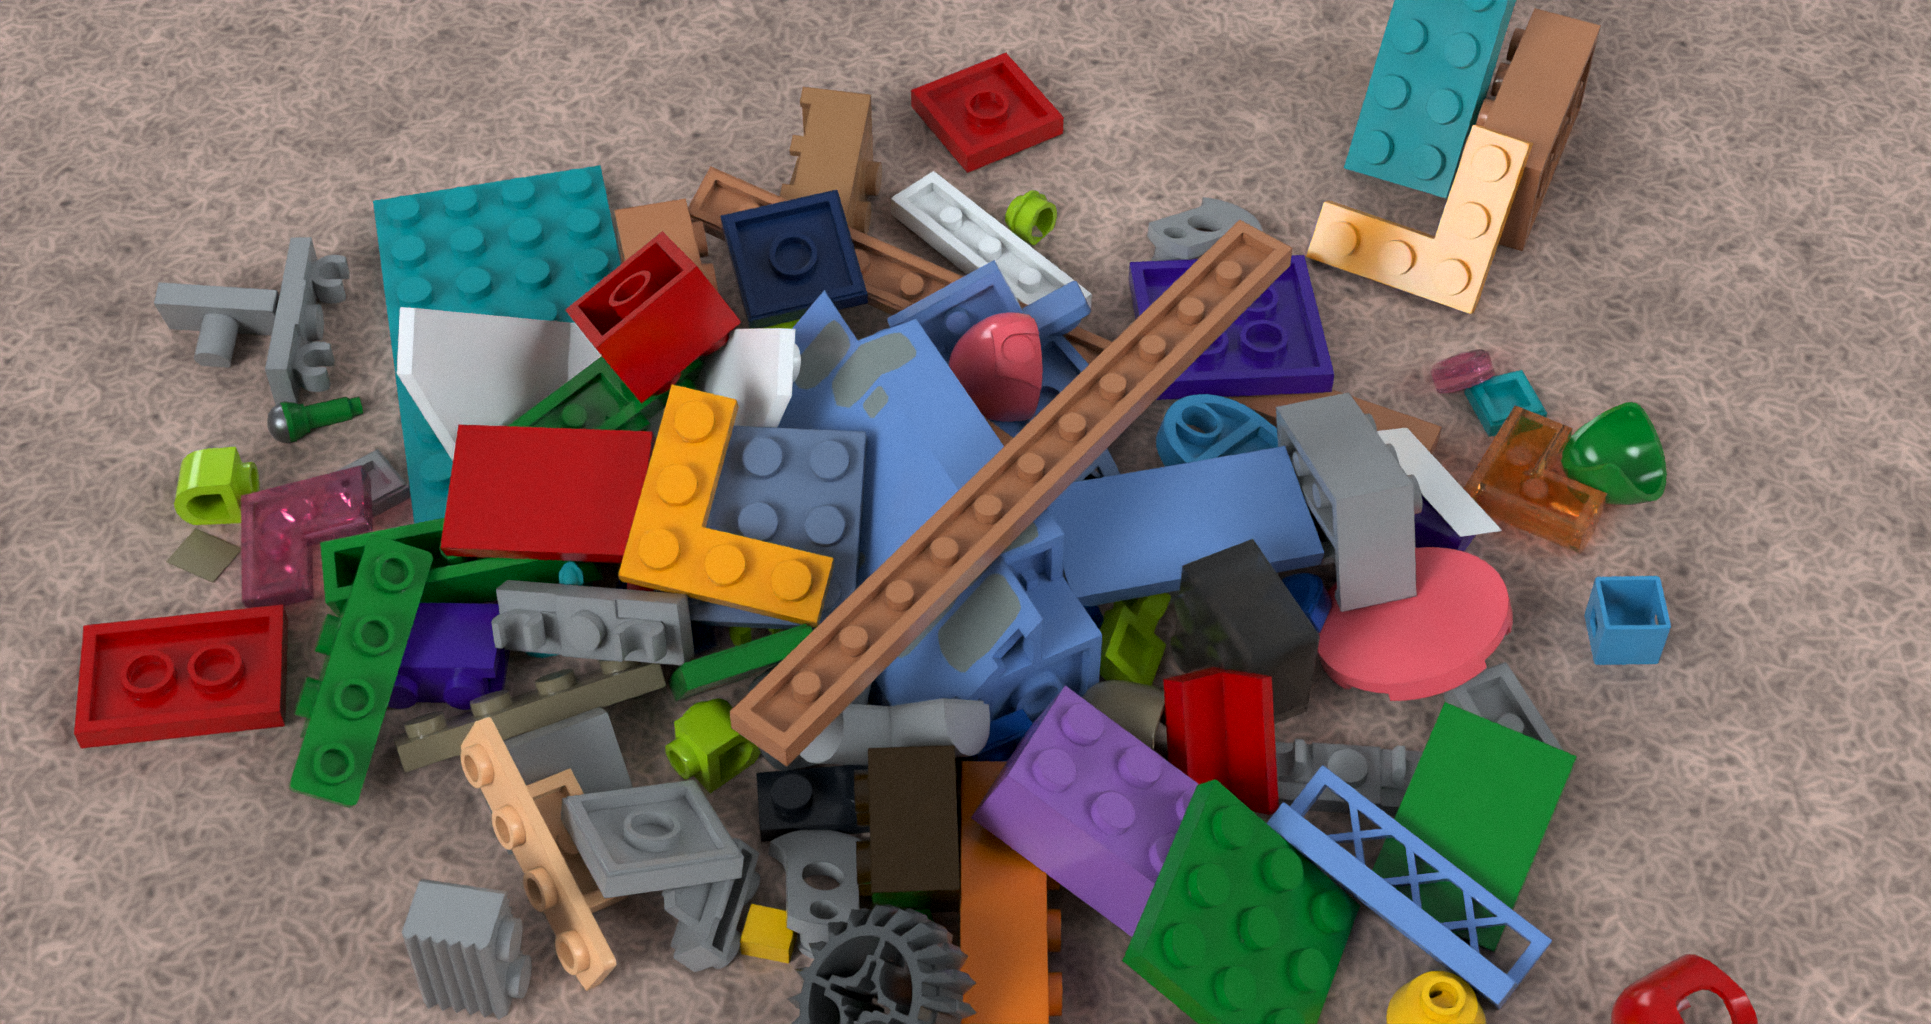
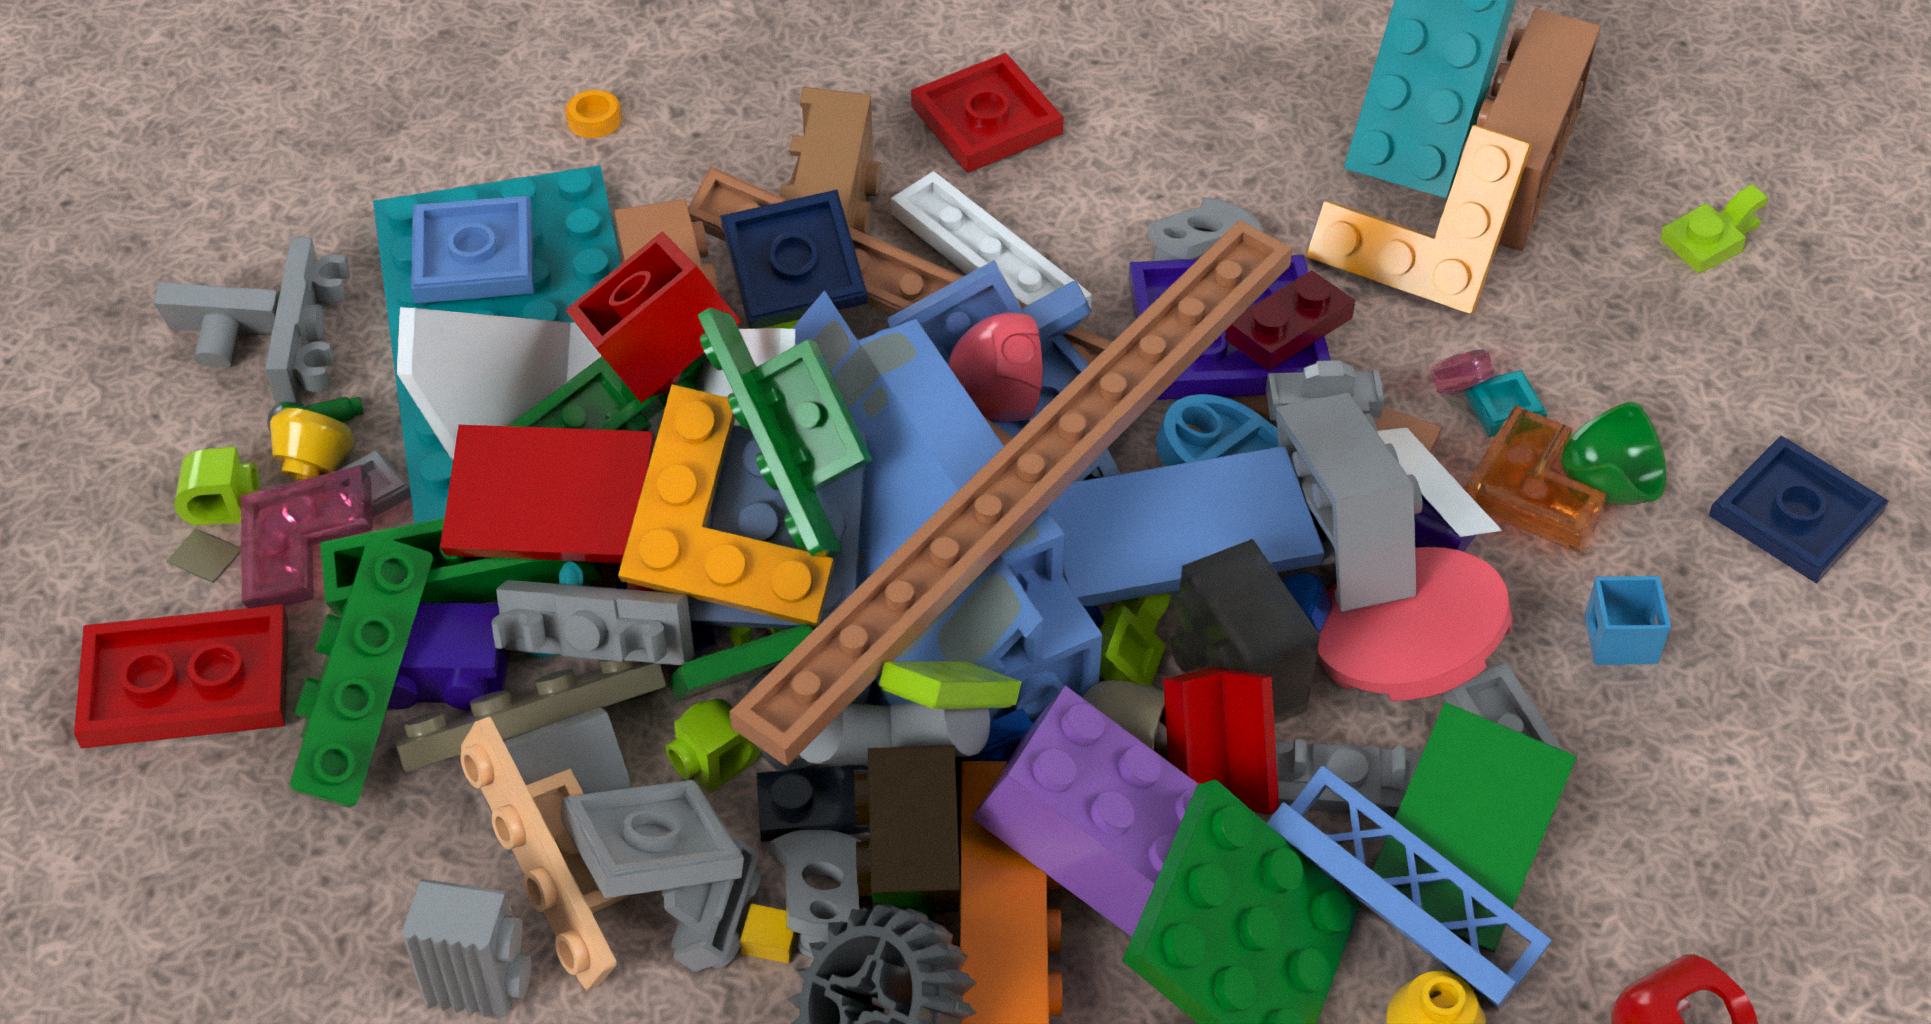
(308, 442): none -> yellow cone
(472, 249): none -> medium blue tile
(593, 113): none -> light orange tile
(797, 423): none -> green bracket
(949, 684): none -> lime tile
(1031, 211): lime plate -> none
(1290, 320): none -> dark red plate
(1326, 380): none -> light grey piece
(1710, 237): none -> lime plate
(1798, 508): none -> dark blue tile

